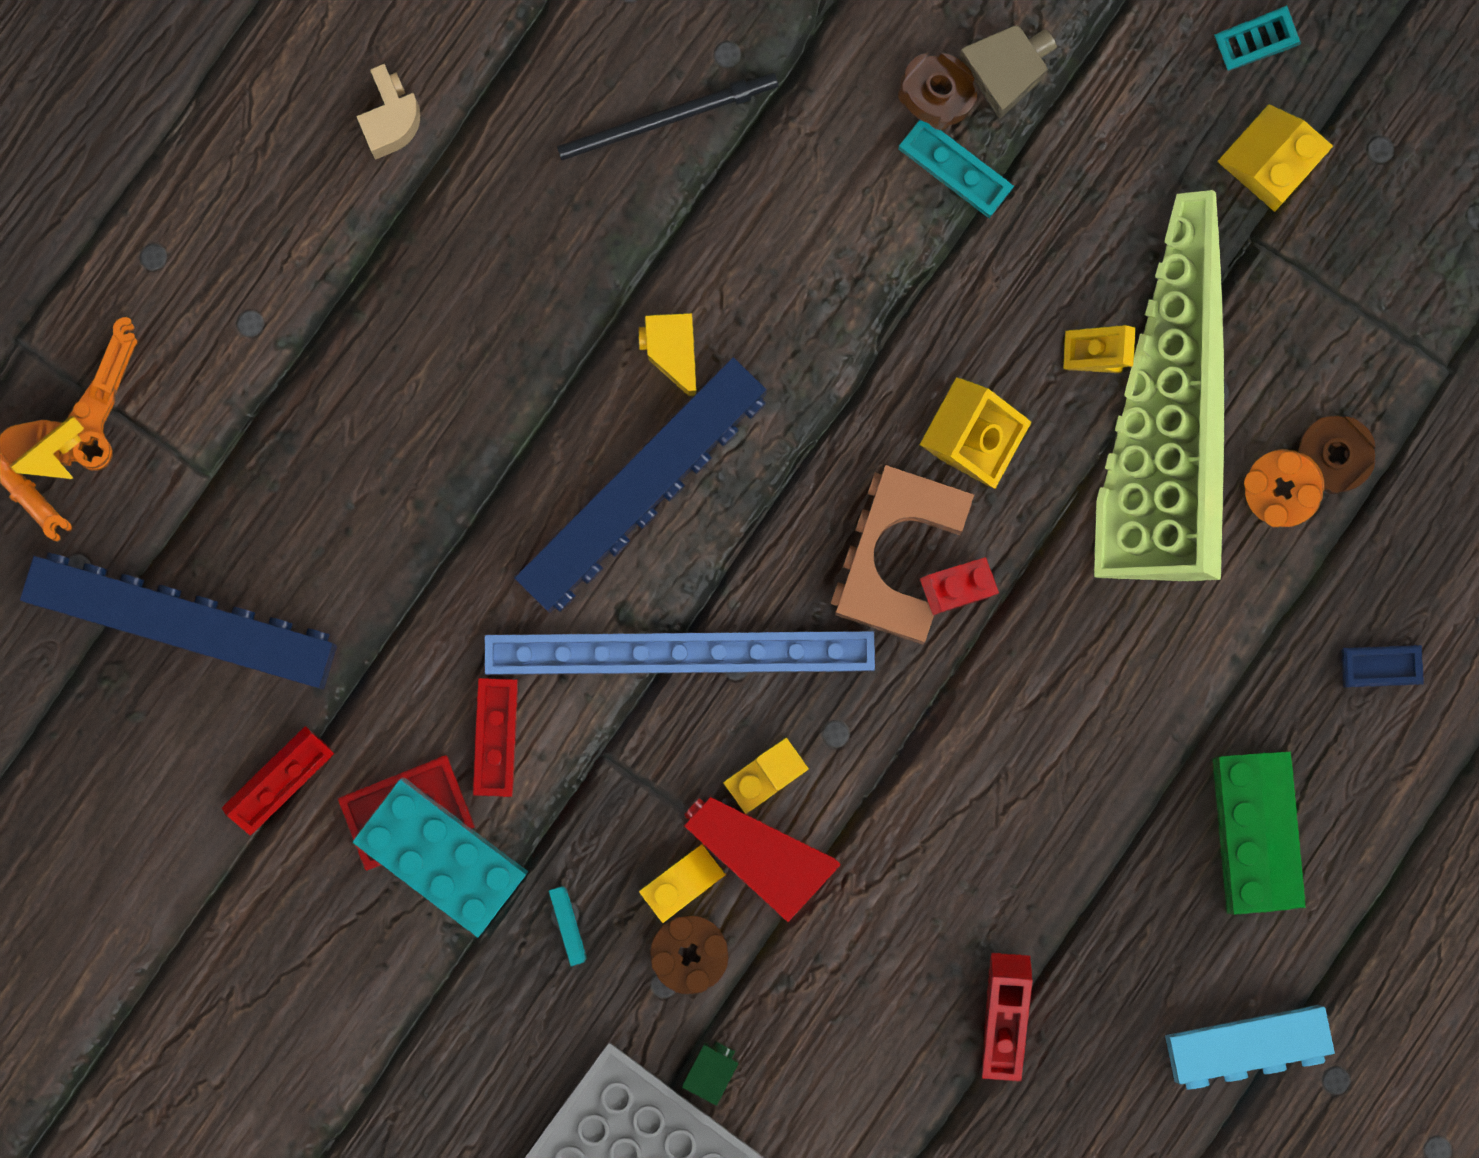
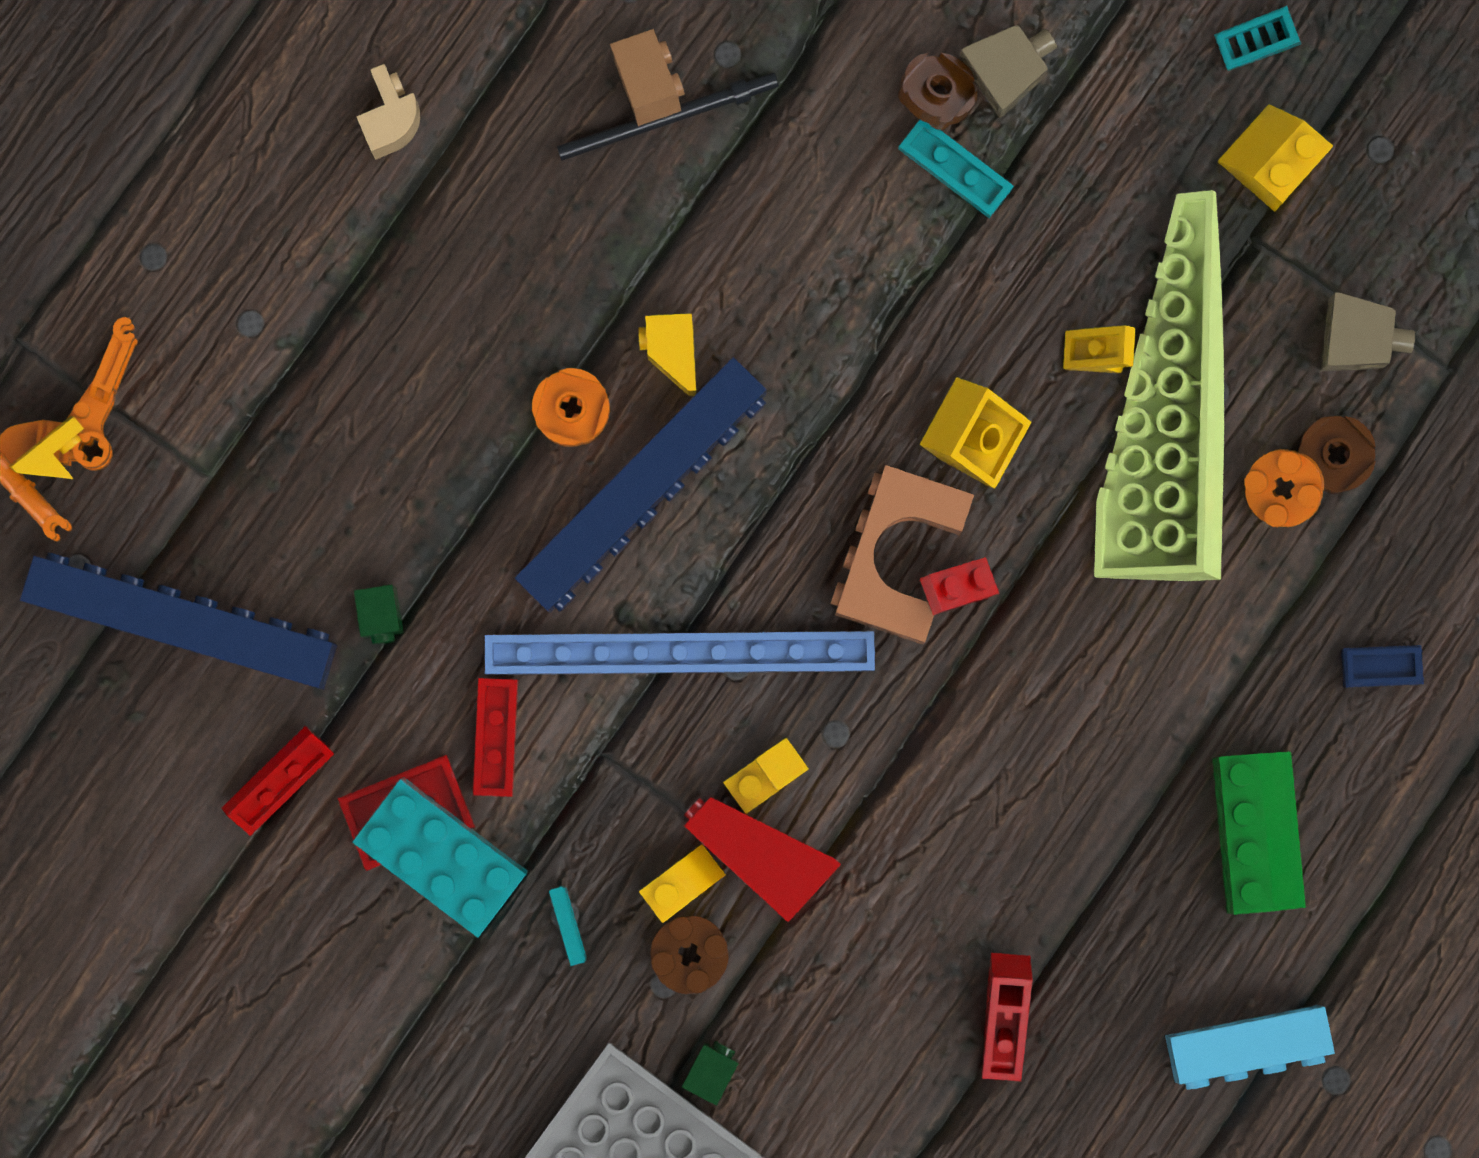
(378, 613): none -> dark green brick
(590, 397): none -> orange plate
(646, 76): none -> medium nougat brick
(1361, 335): none -> dark tan torso

